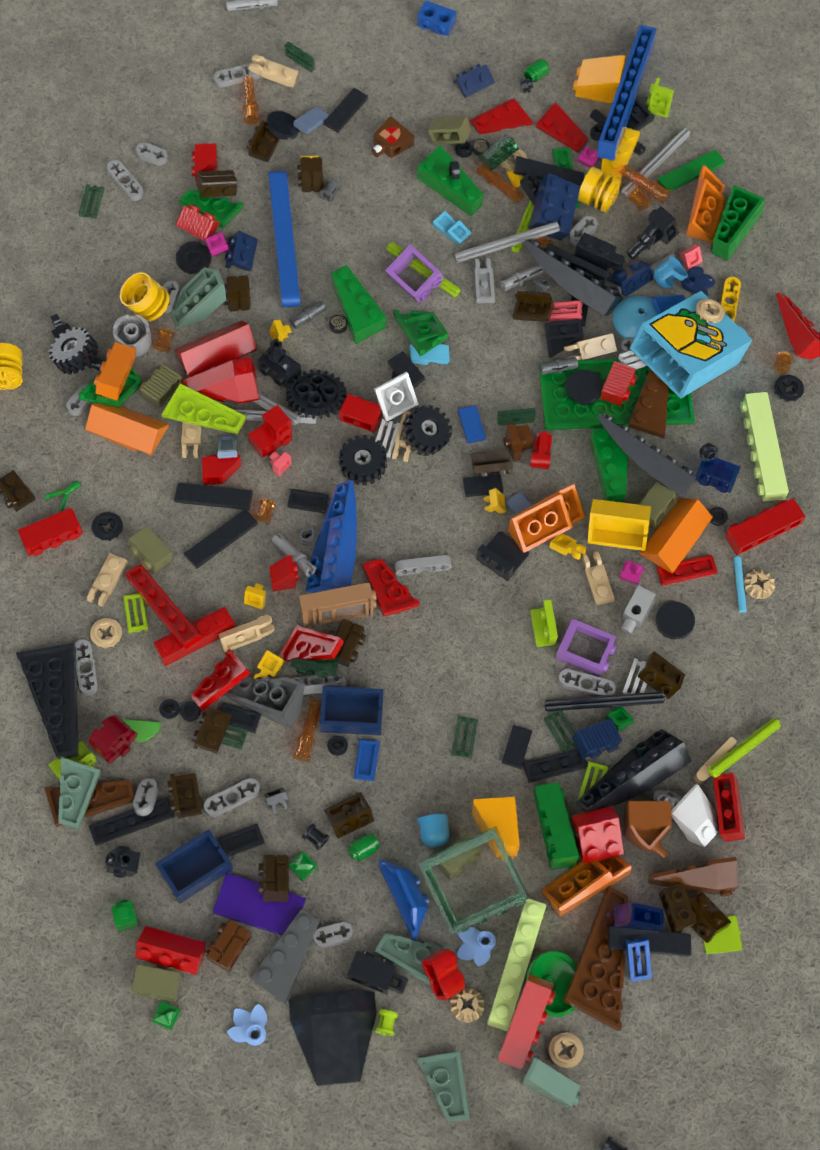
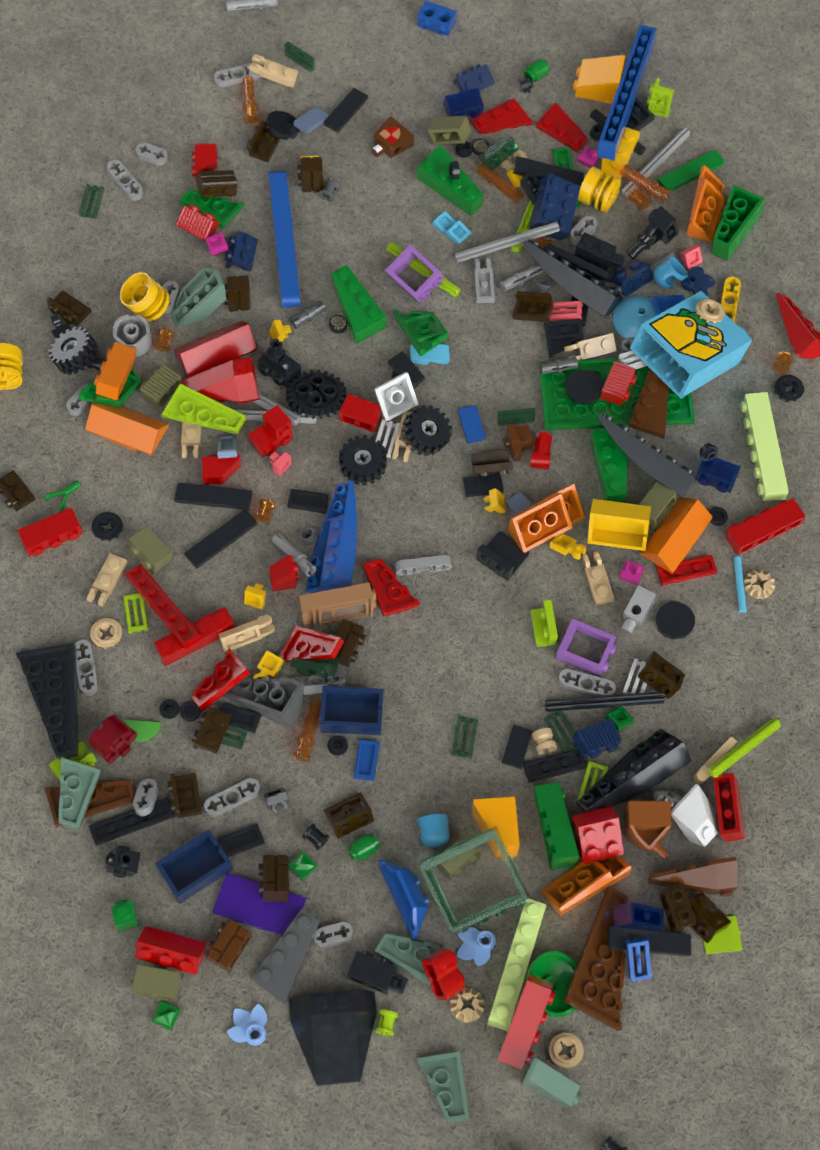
(69, 308): none -> dark brown bracket
(198, 257): black tile -> none
(464, 103): none -> clear blue brick
(544, 740): none -> tan wheel

